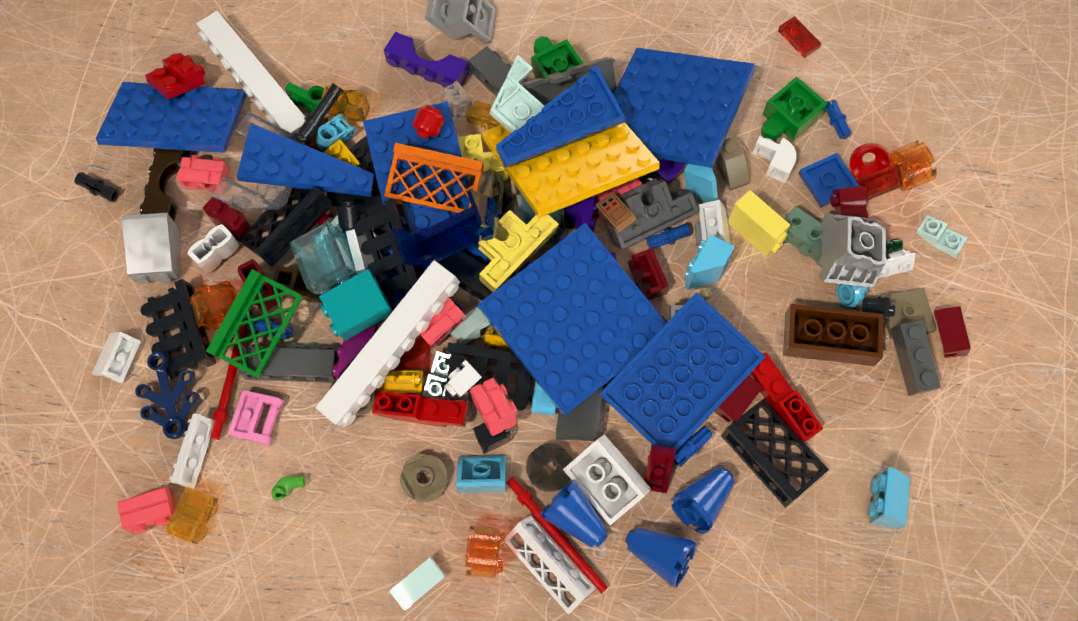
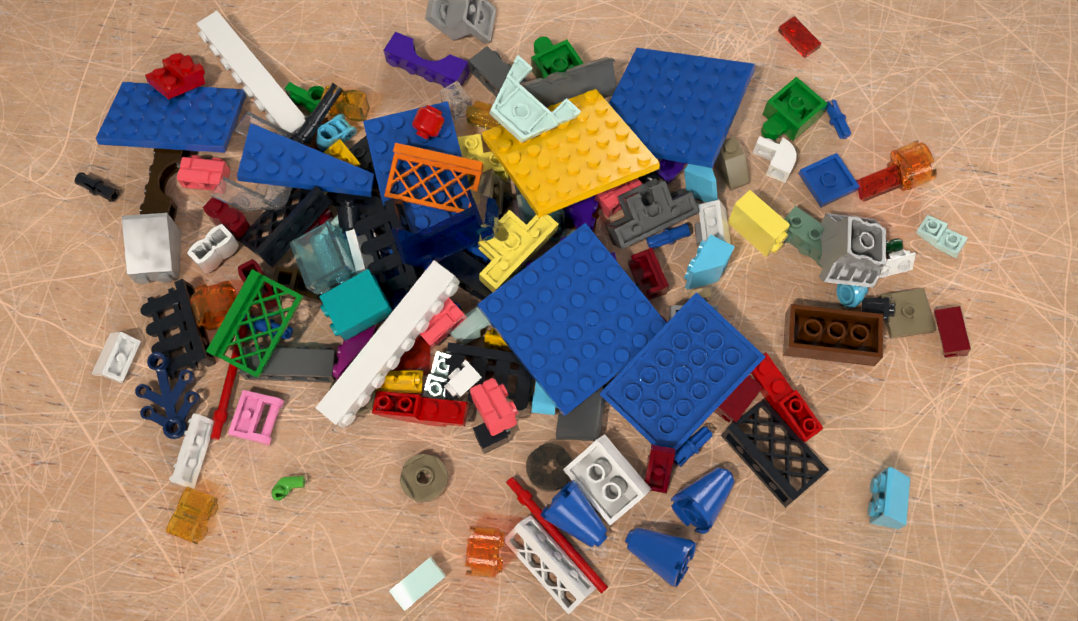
(147, 510): coral brick -> none
(481, 474): medium azure slope -> none
(567, 118): blue wing -> none
(616, 212): medium nougat tile -> none
(849, 201): dark red brick -> none
(860, 168): red piece -> none
(915, 358): dark grey brick -> none

